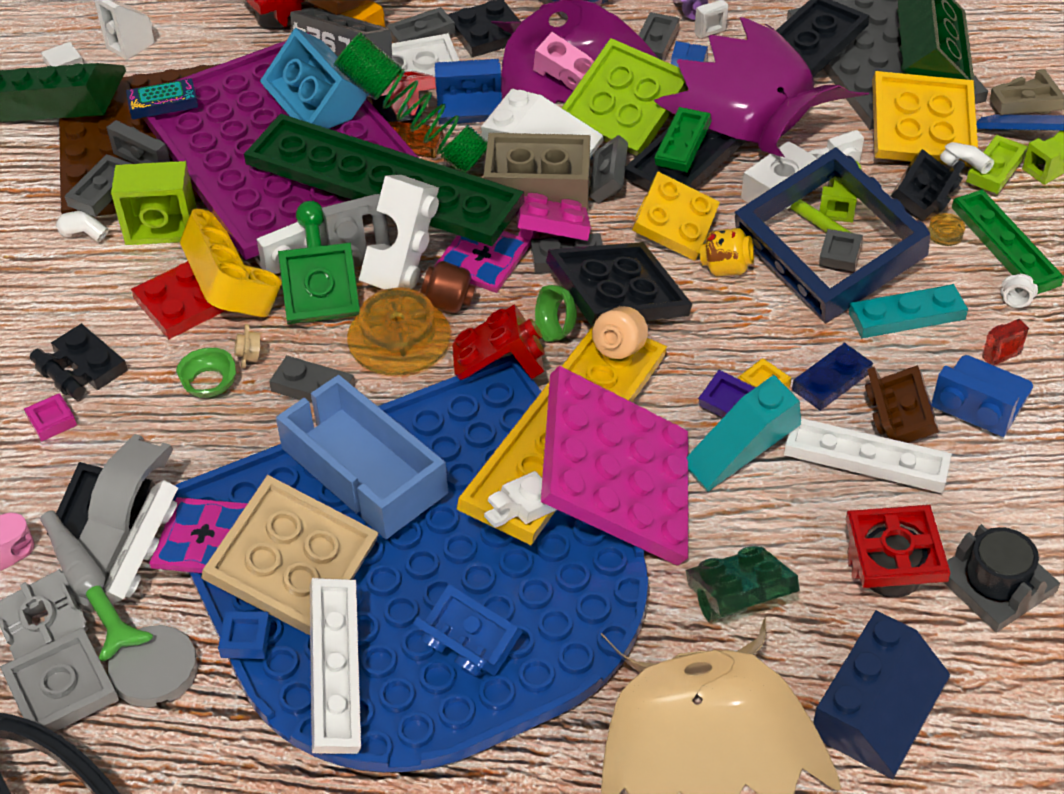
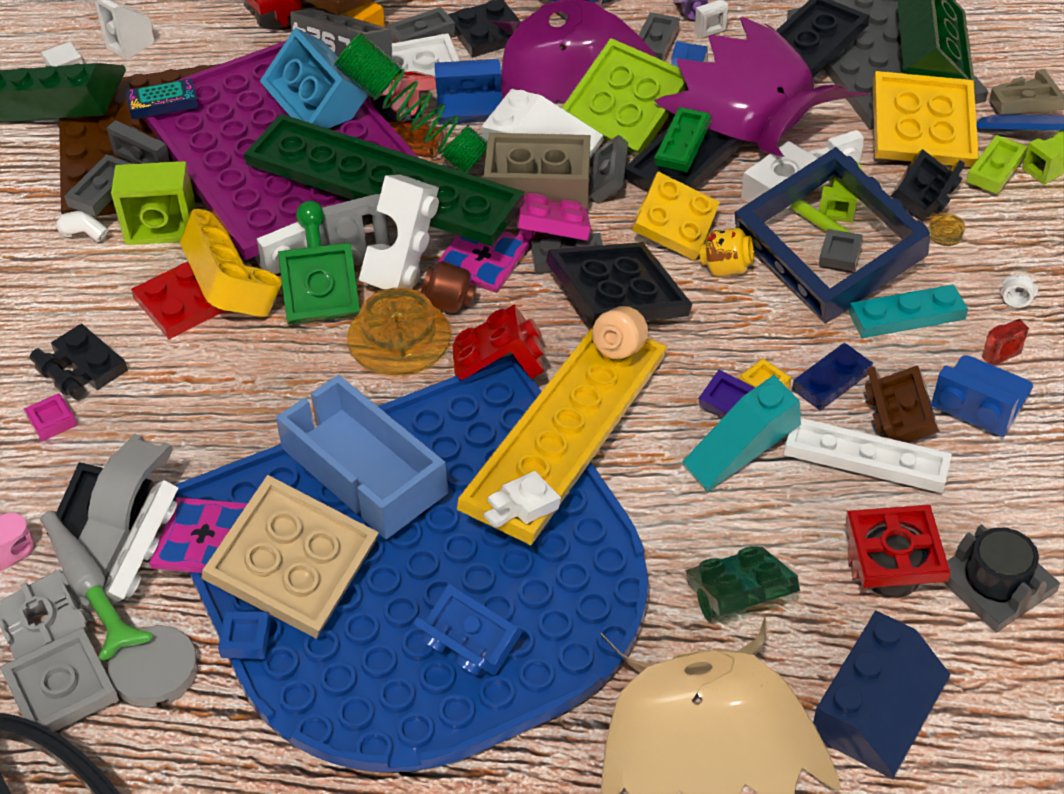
(206, 360): bright green piece -> none
(247, 346): tan plate -> none
(300, 378): dark grey plate -> none
(334, 667): white plate -> none
(546, 312): bright green piece -> none
(561, 60): bright pink leg -> none
(616, 466): dark pink plate -> none
(968, 153): white arm -> none
(1006, 240): green tile -> none

